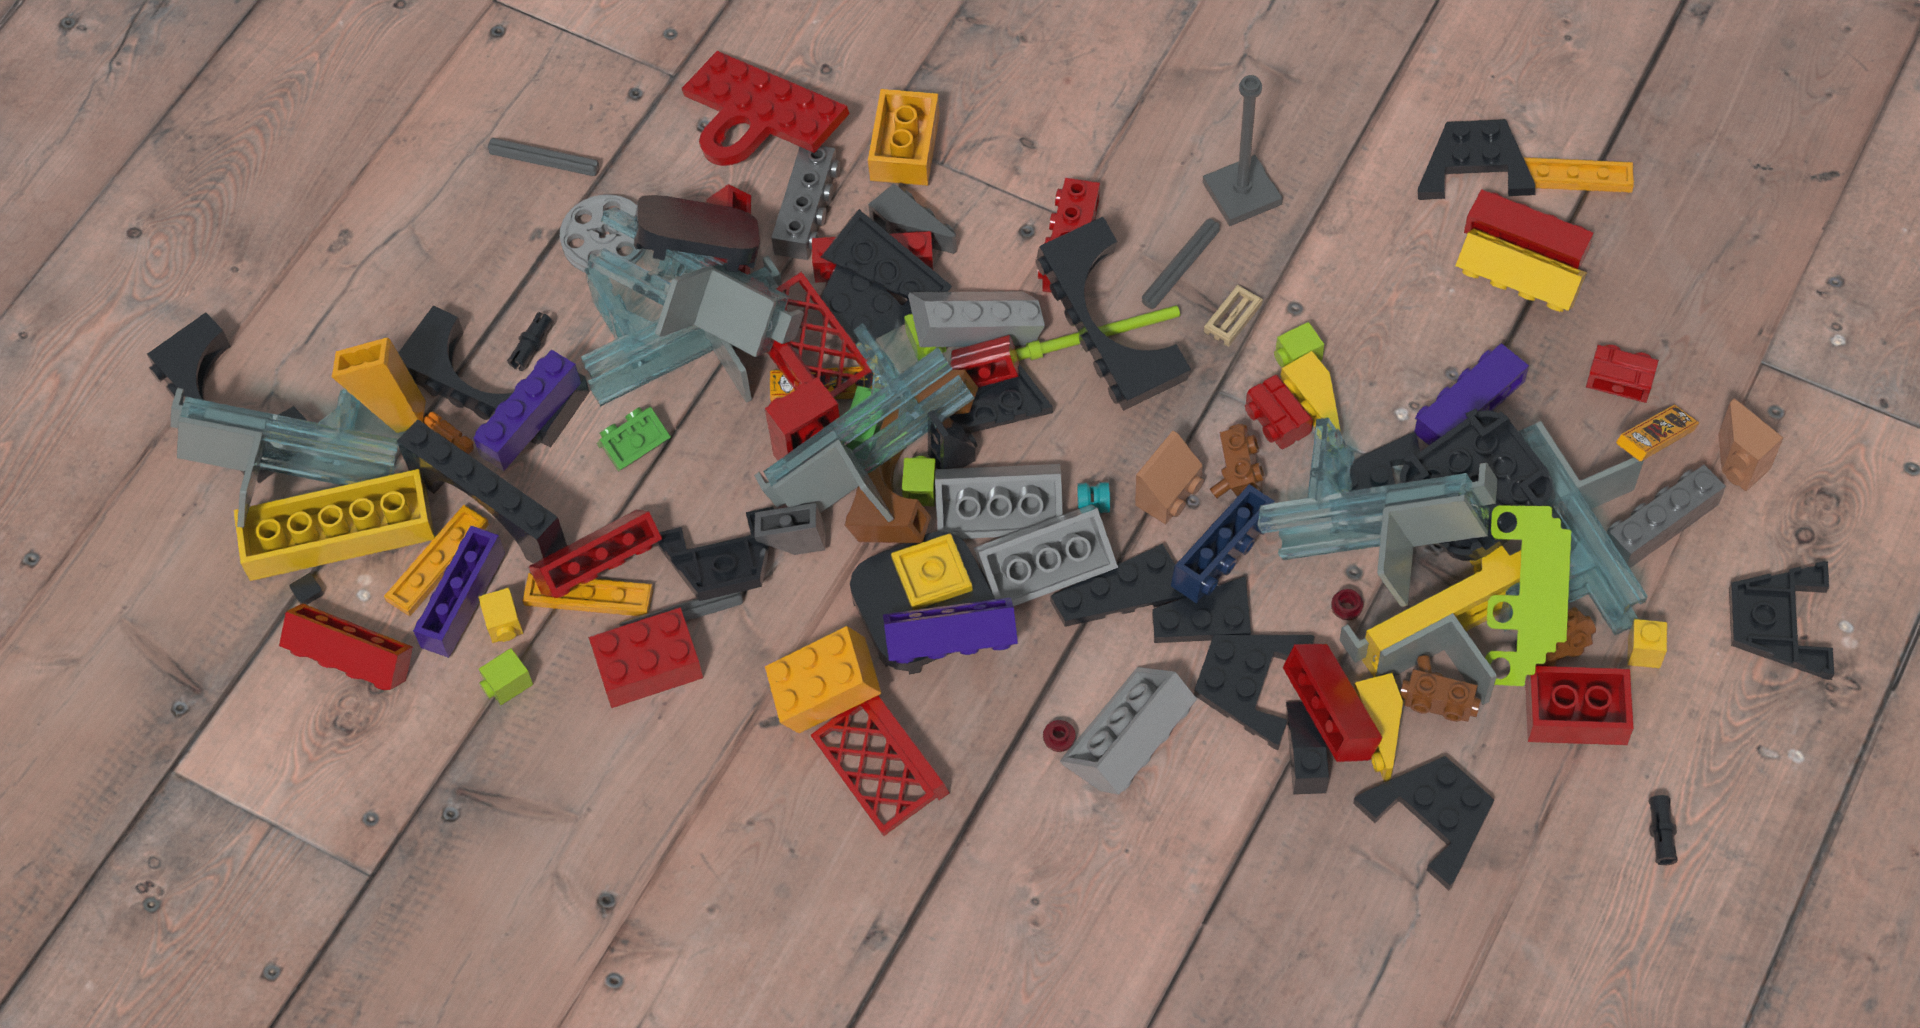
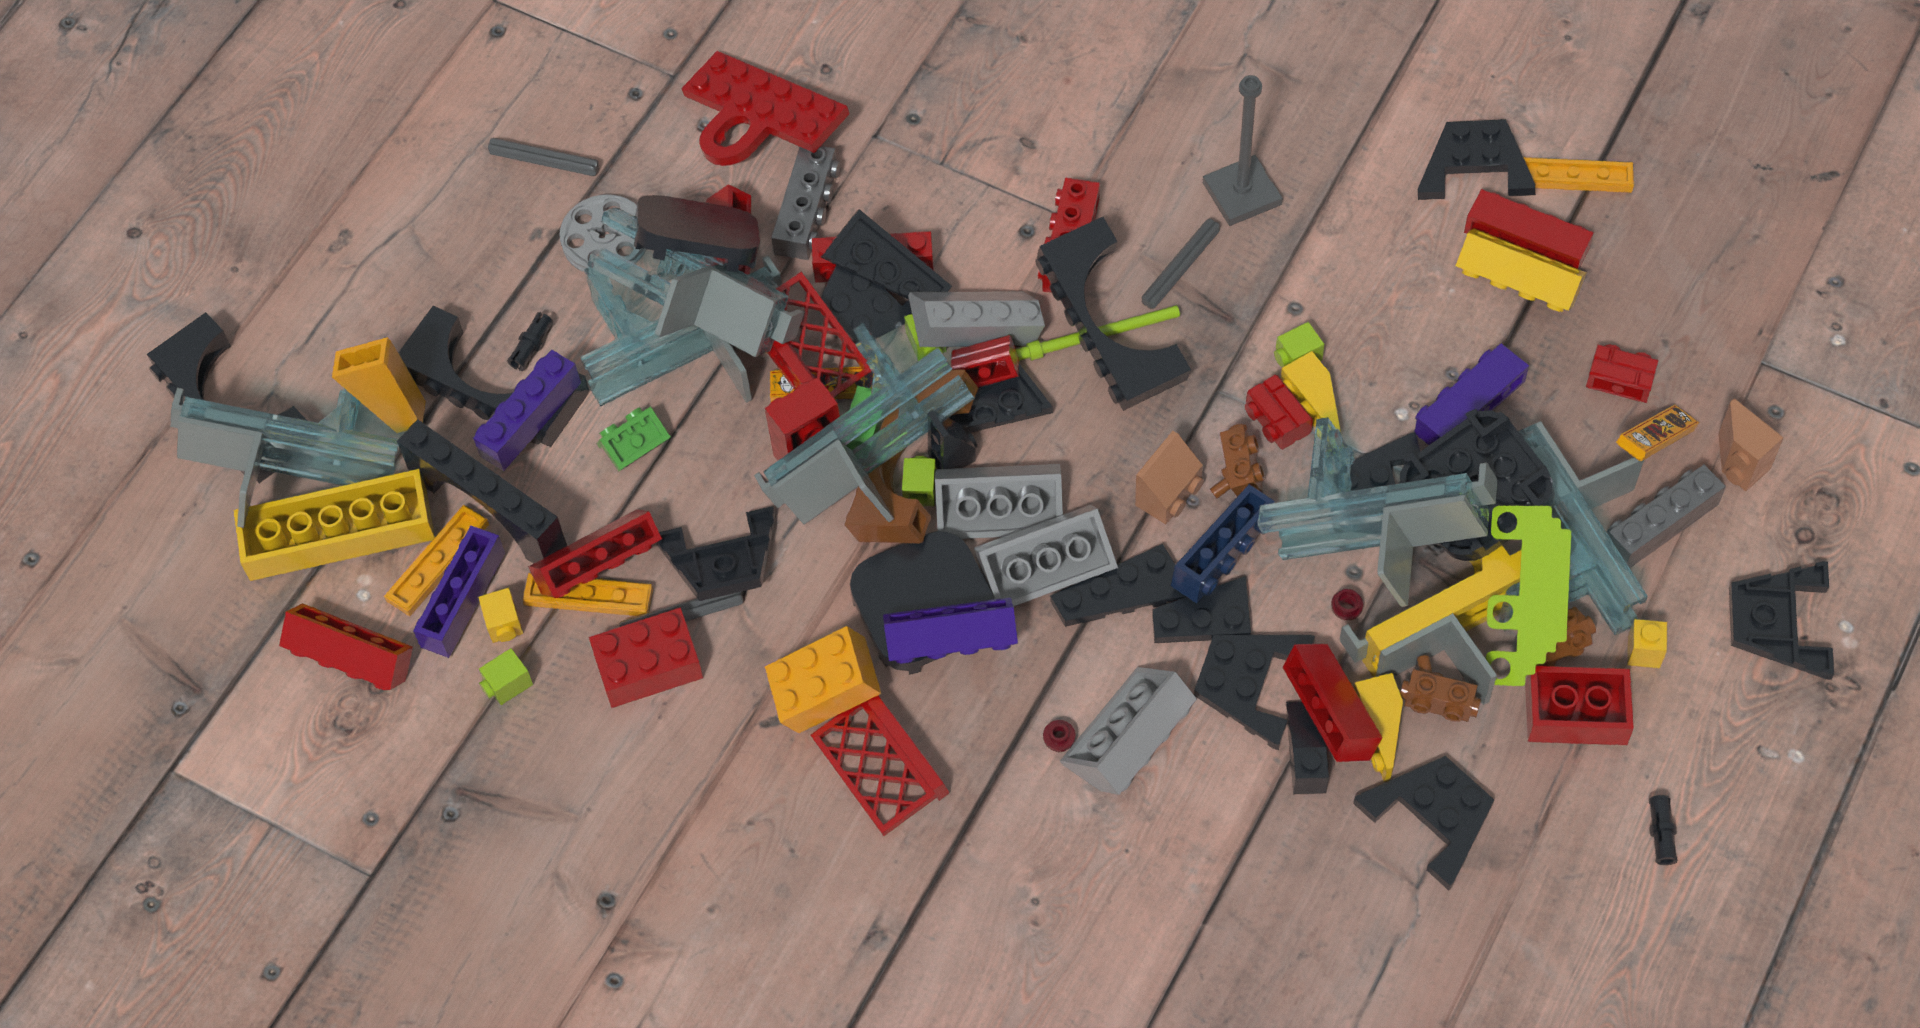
(306, 589): black piece -> none
(449, 432): orange axle -> none
(792, 529): flat silver slope -> none
(900, 213): dark grey slope -> none
(903, 137): light orange brick -> none
(931, 572): yellow tile -> none
(1100, 493): teal wheel -> none
(1220, 333): tan tile -> none

